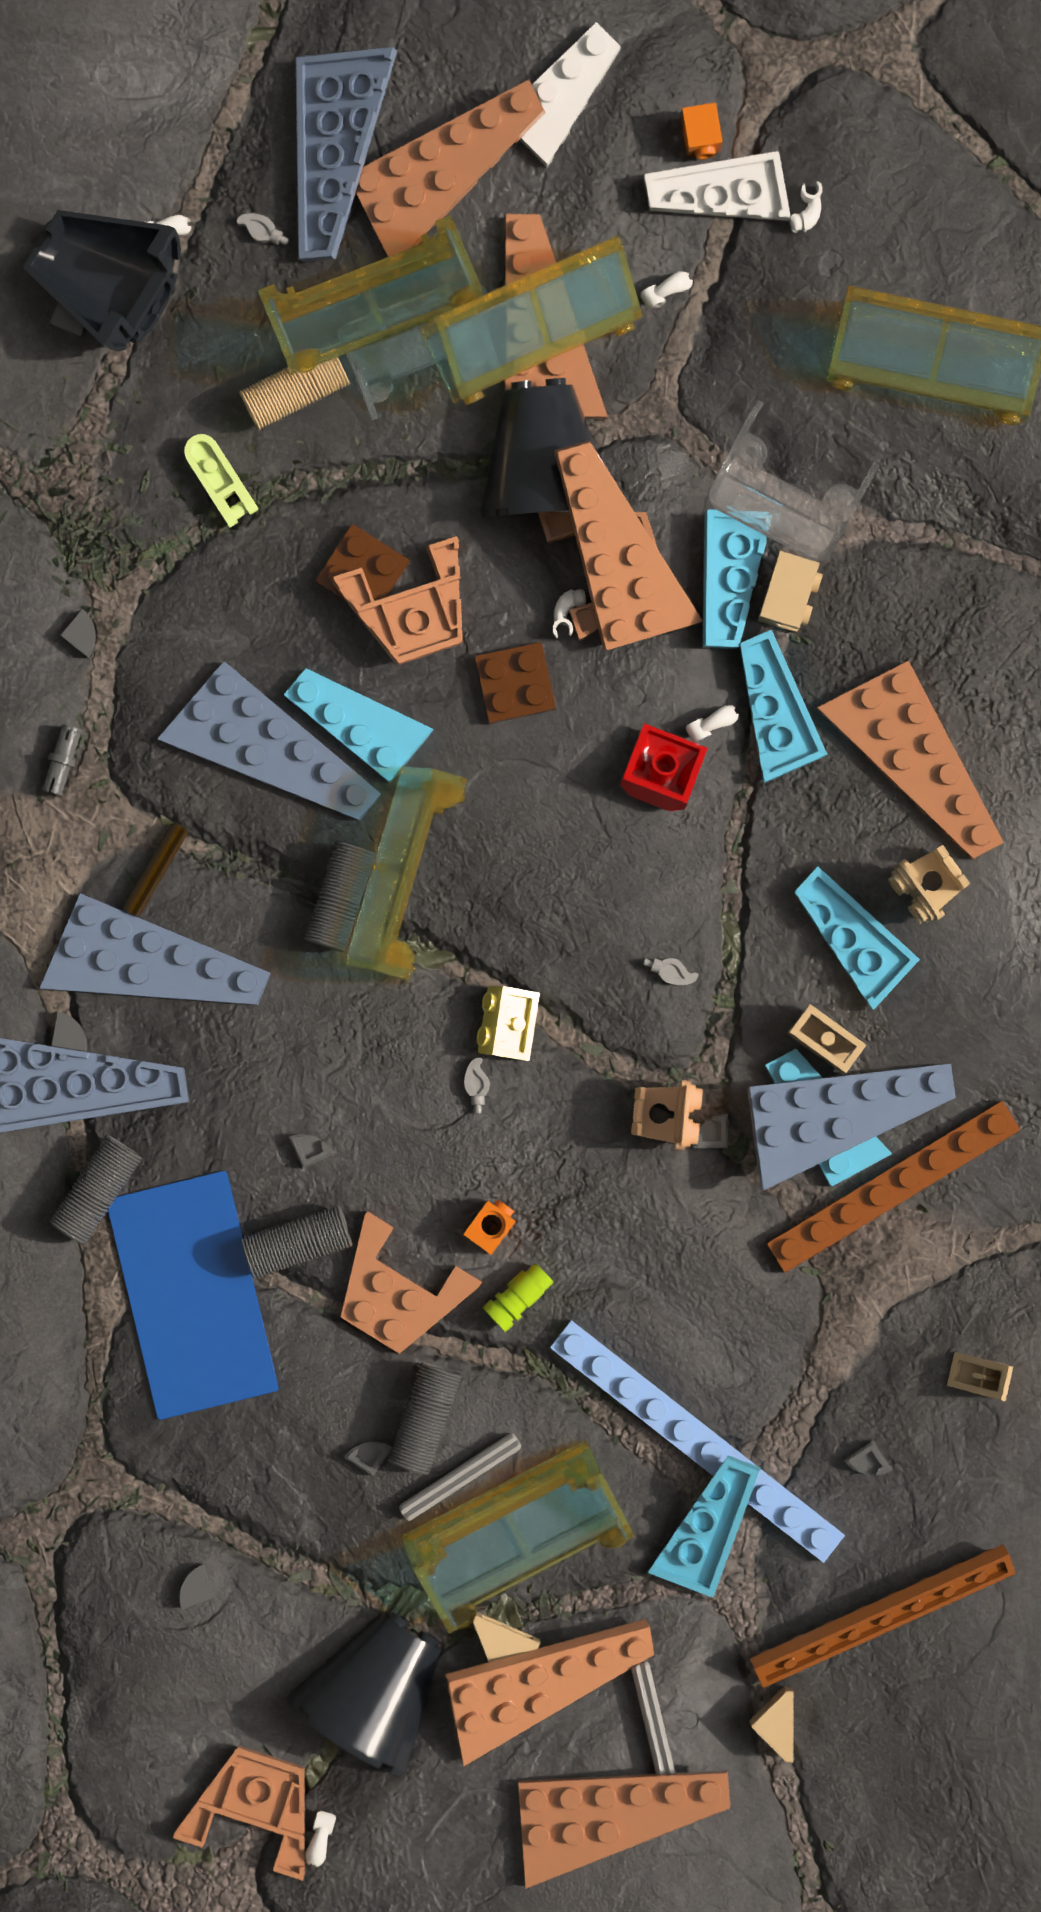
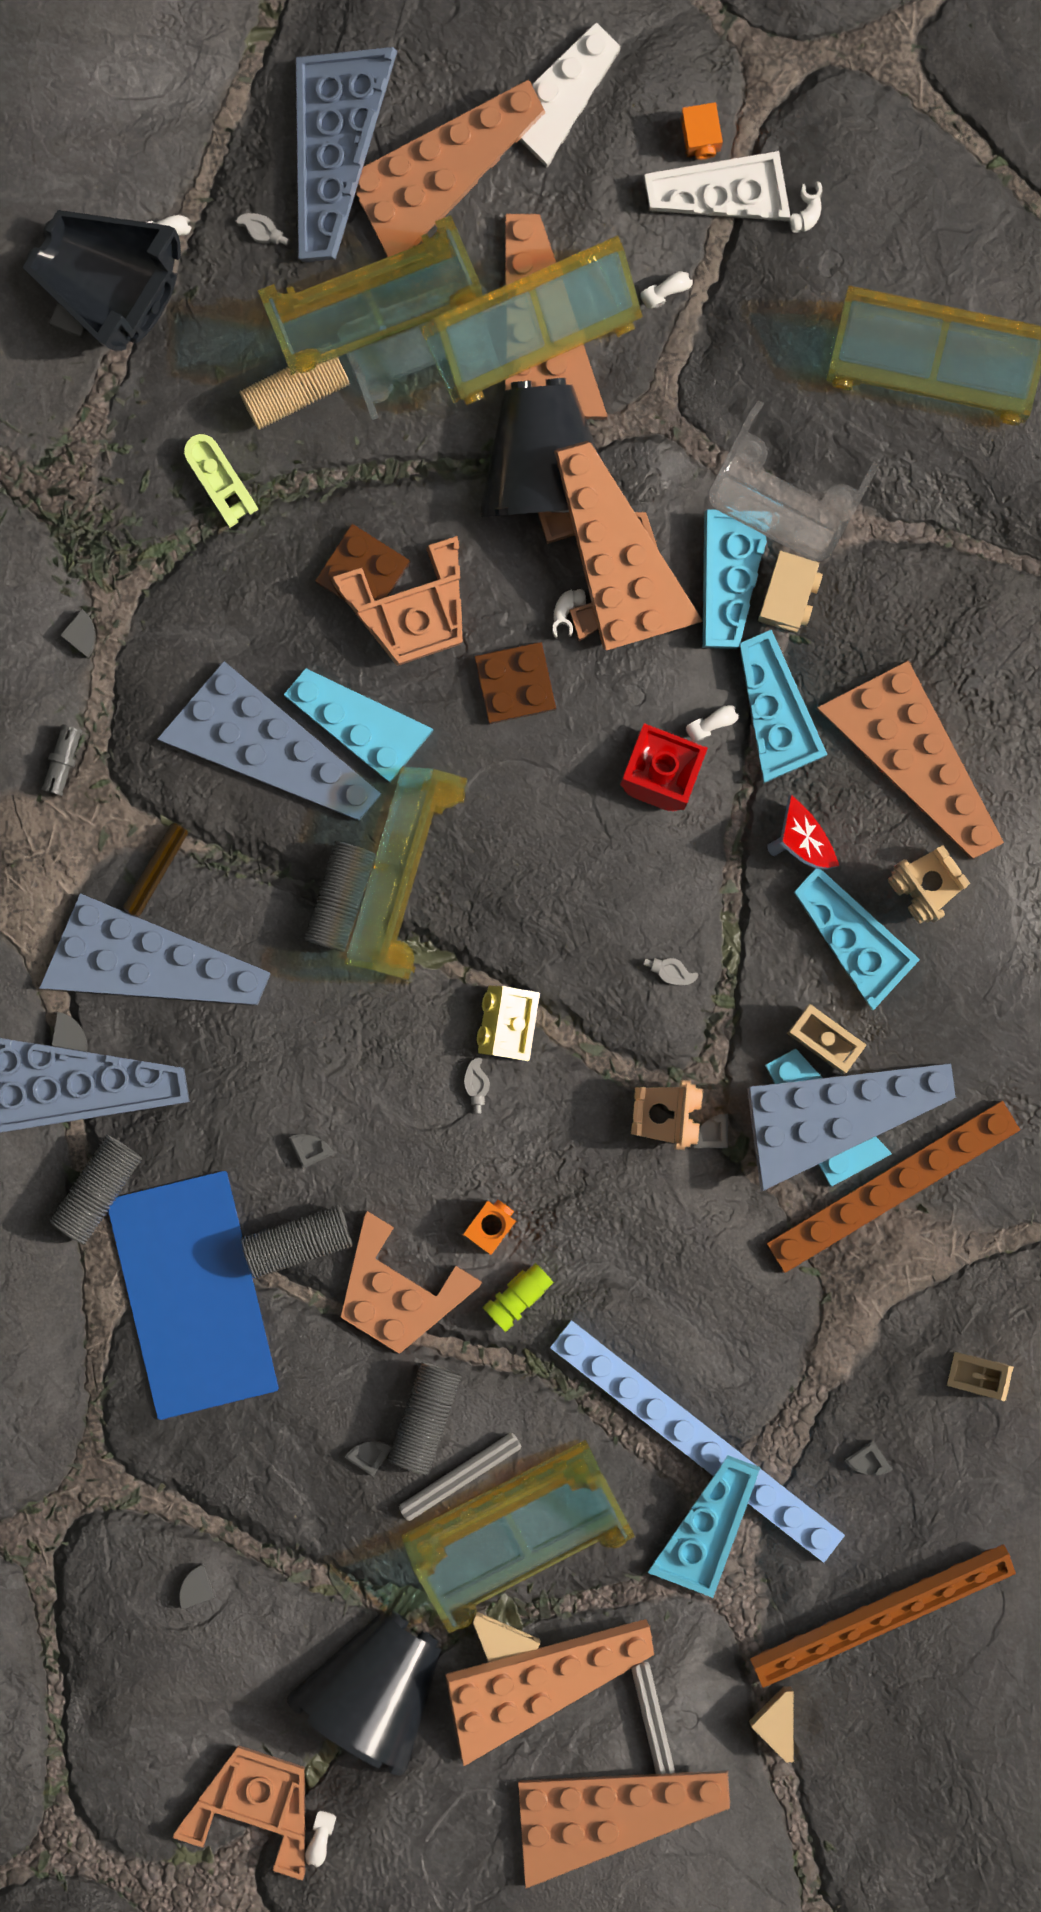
(804, 838): none -> shield

